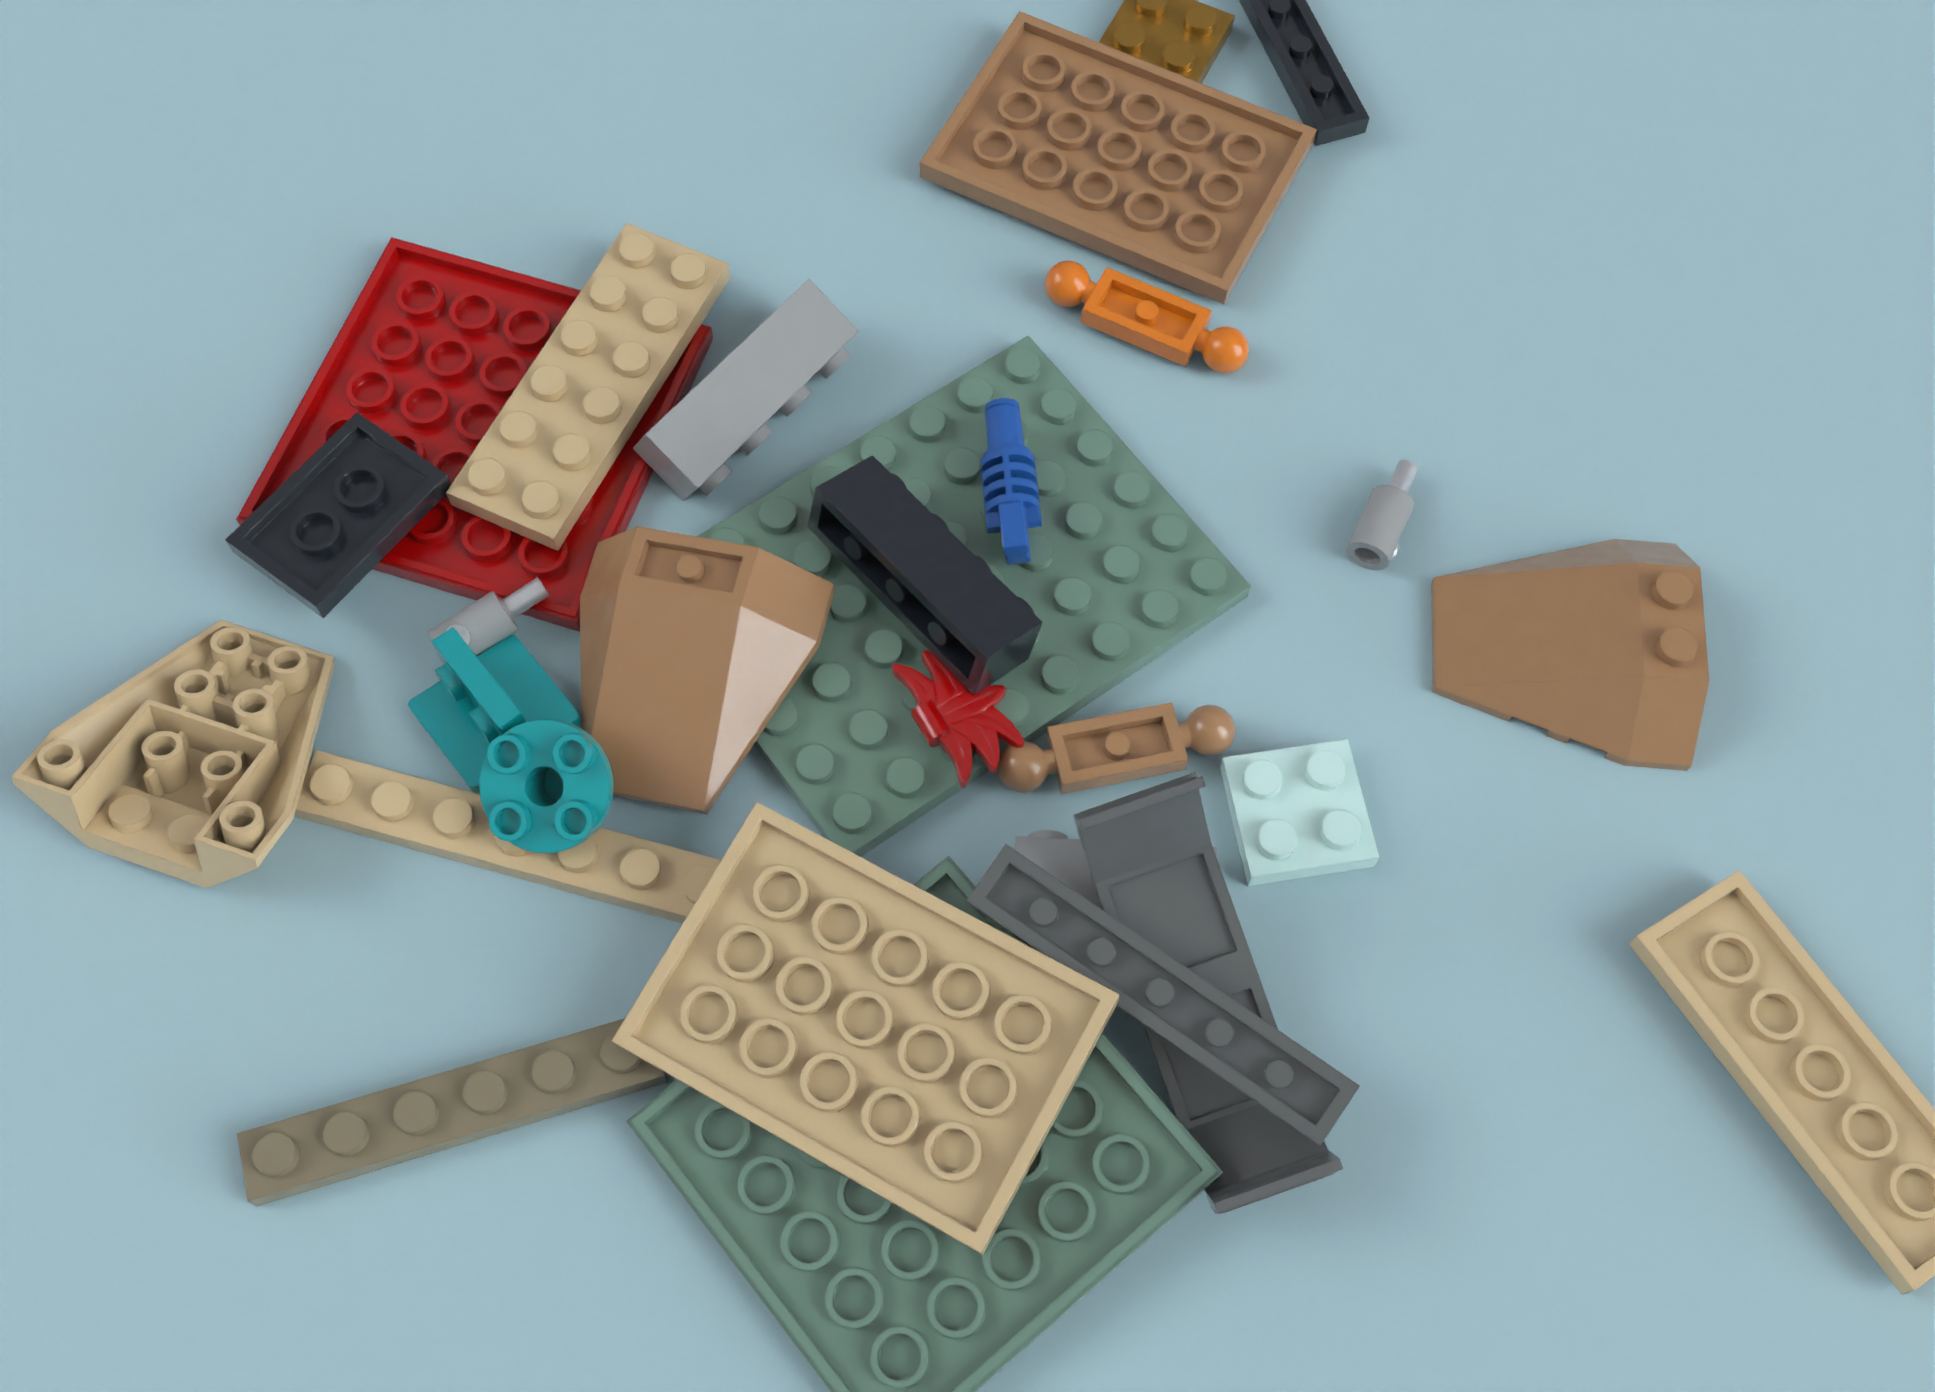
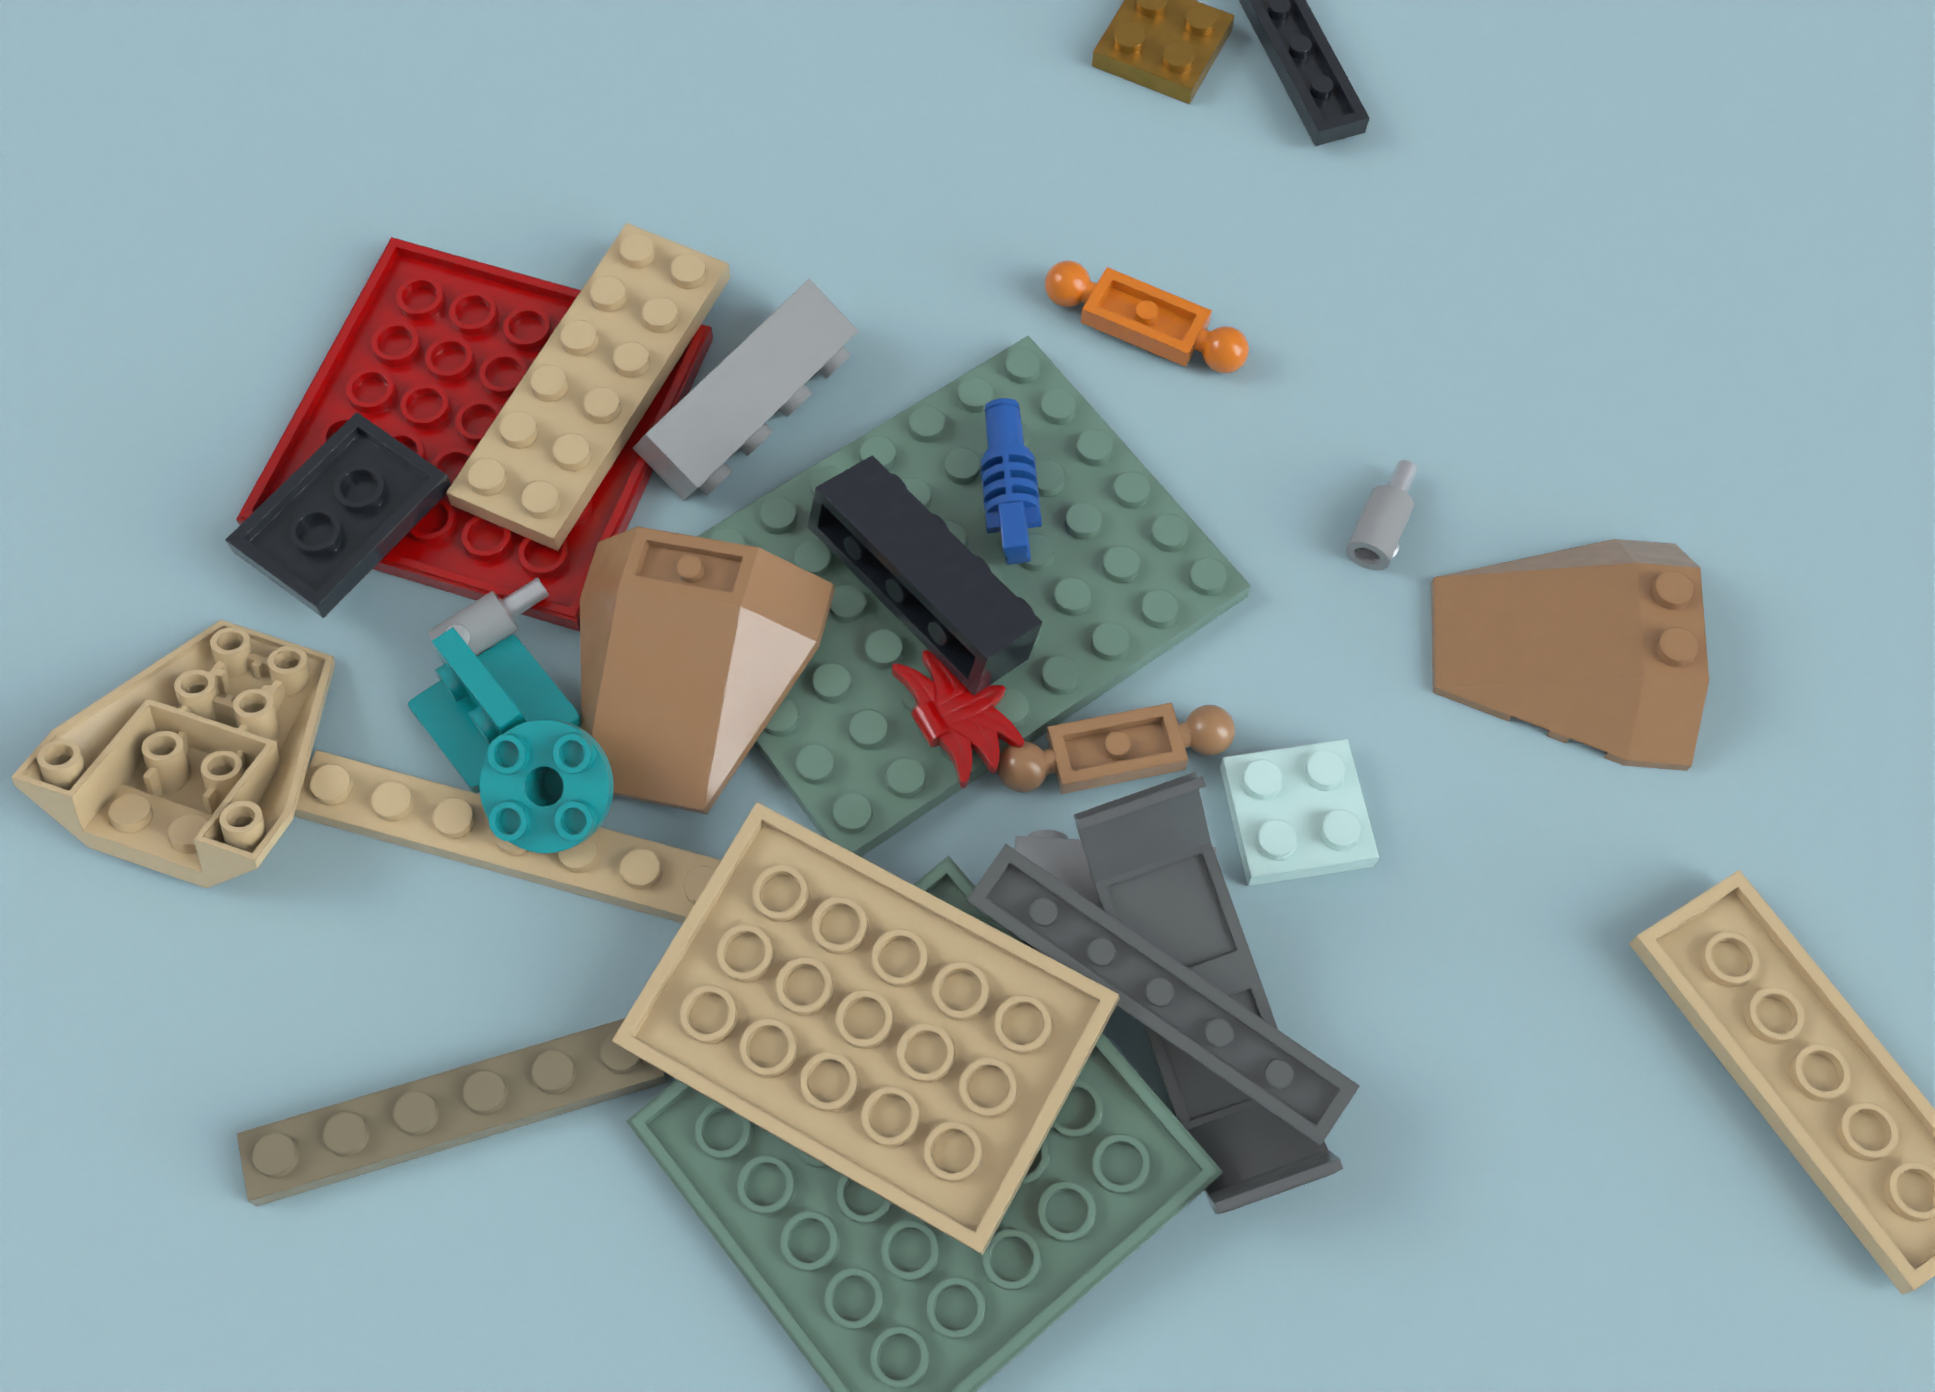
(1119, 156): medium nougat plate -> none

